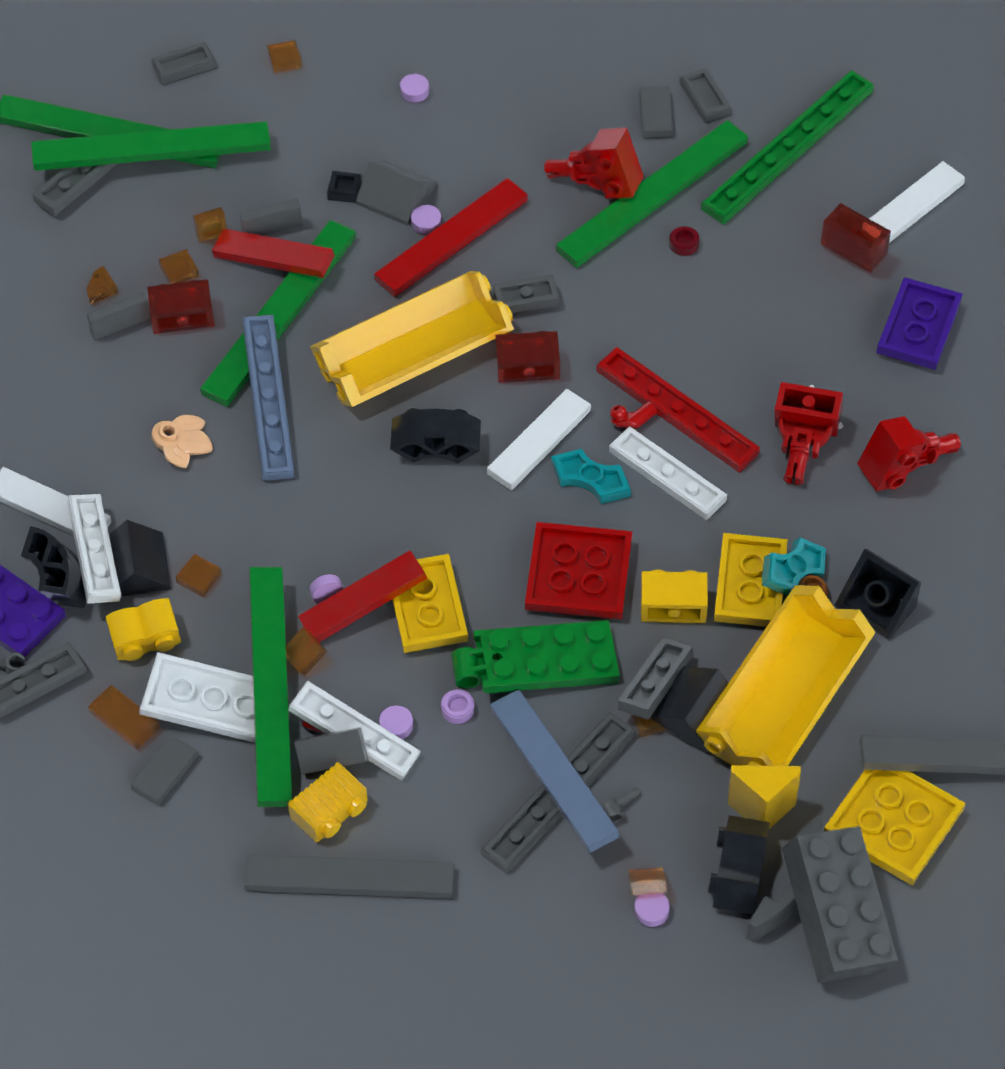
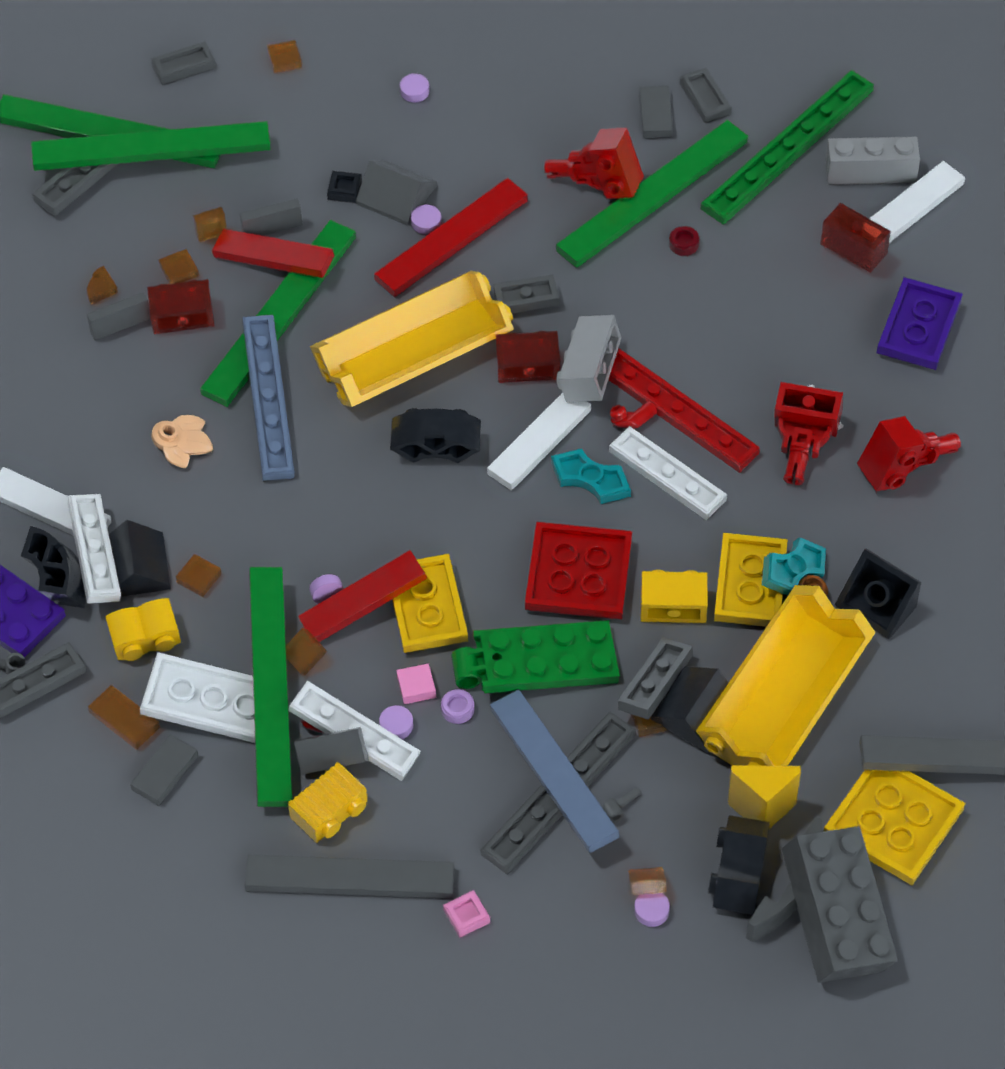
(416, 683): none -> bright pink tile
(466, 913): none -> bright pink tile
(589, 358): none -> light grey brick
(872, 160): none -> light grey brick

